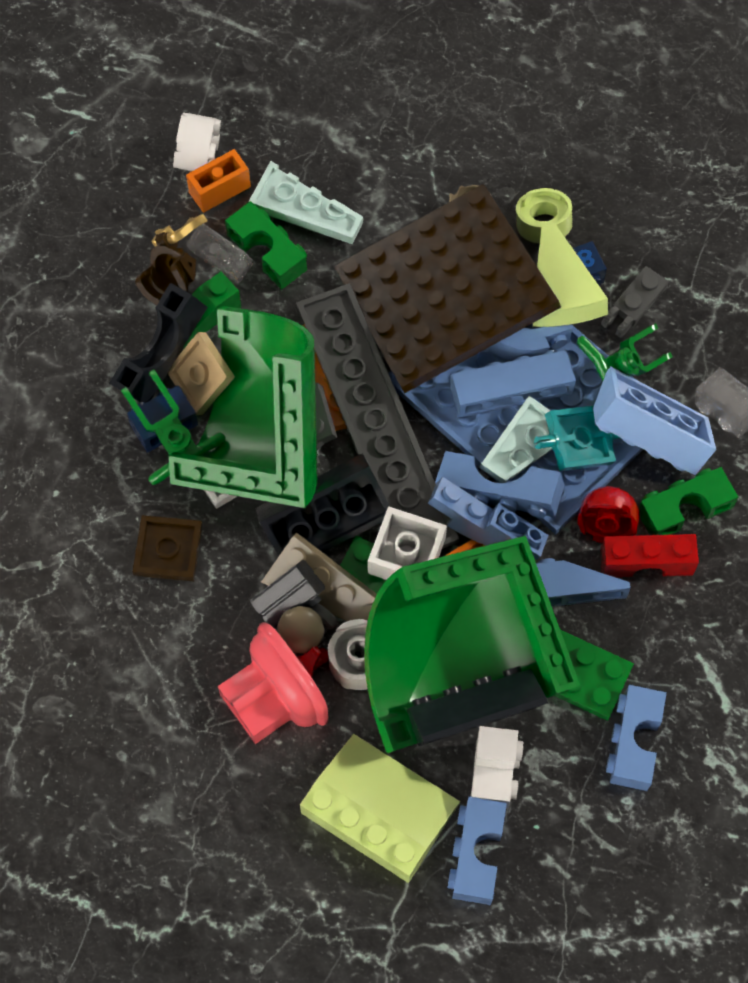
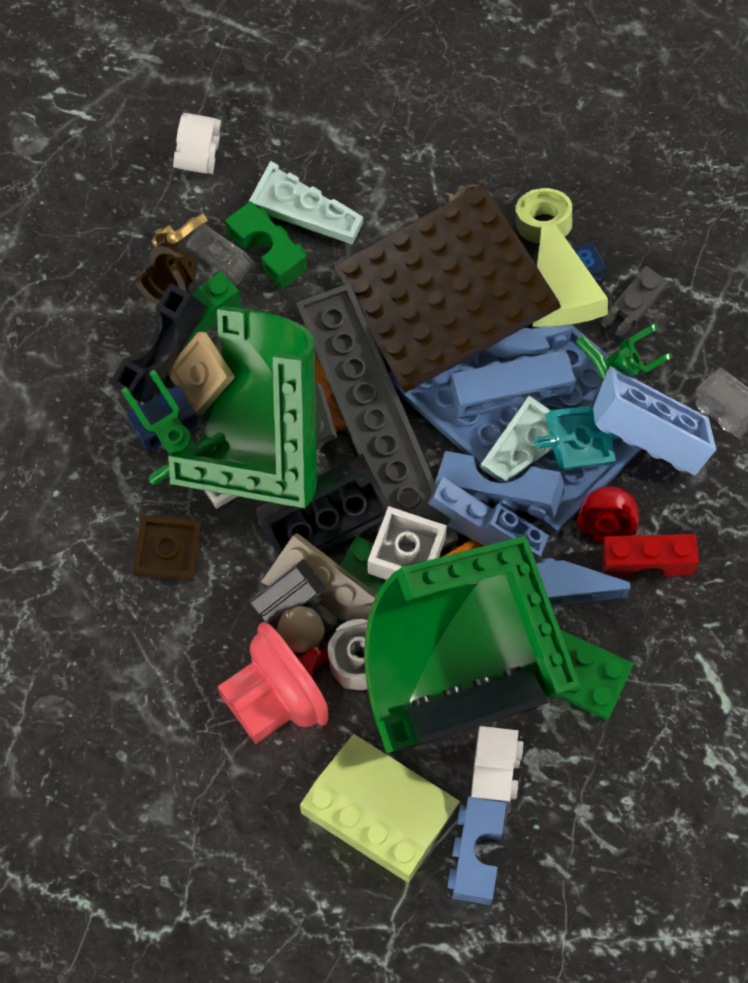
(218, 180): orange brick -> none
(630, 764): medium blue arch -> none
(708, 491): green arch -> none

